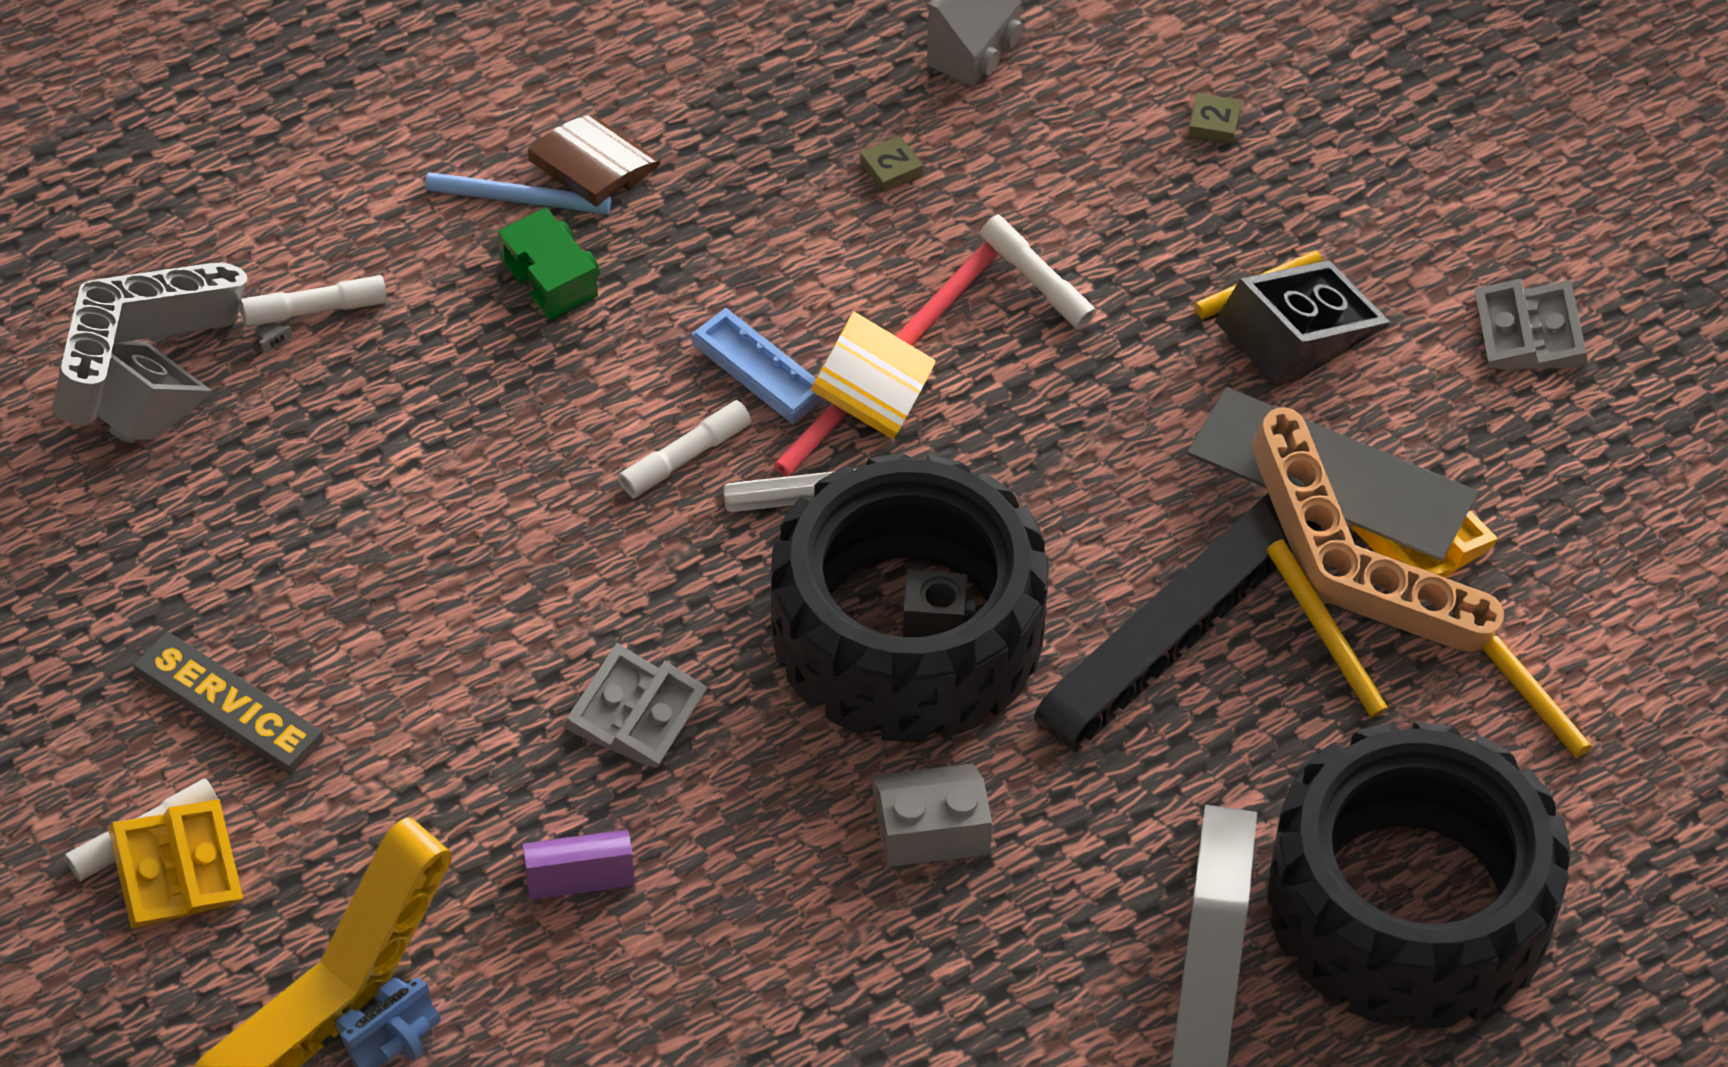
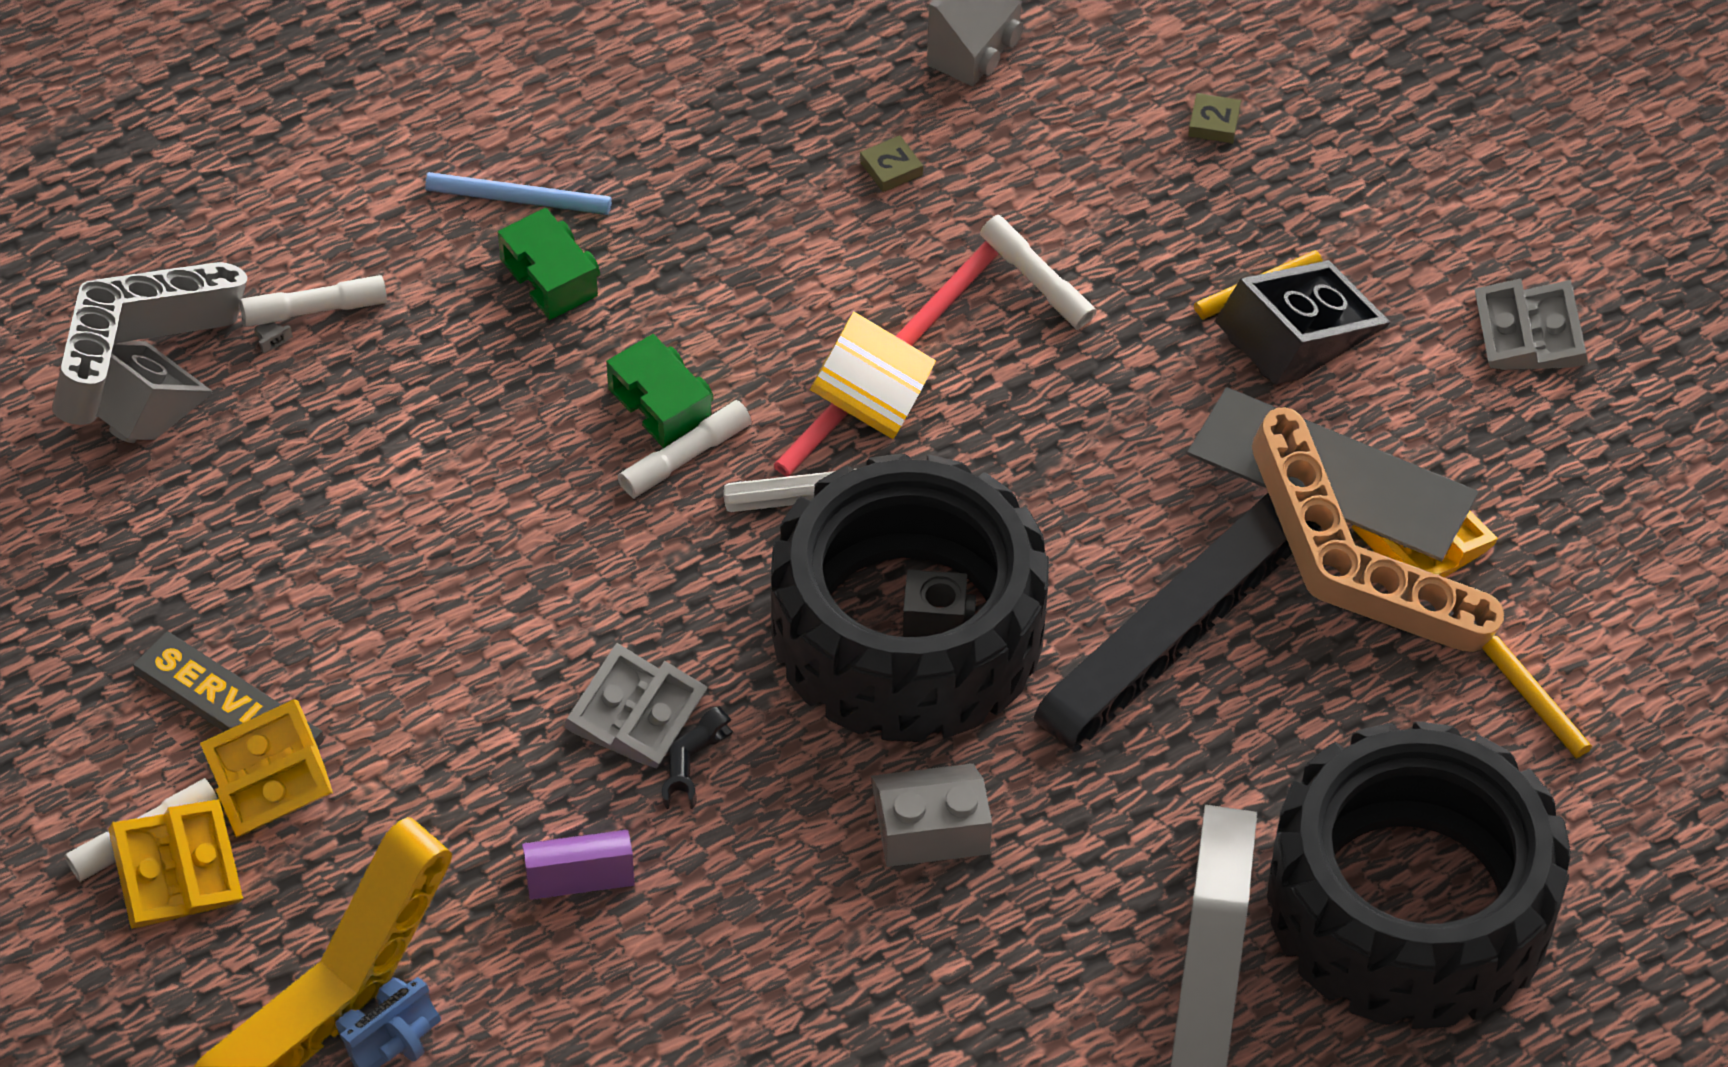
(267, 767): none -> yellow slope
(592, 158): reddish brown slope -> none
(661, 387): none -> green brick
(710, 729): none -> black arm
(757, 365): light blue plate -> none
(1327, 628): yellow bar -> none

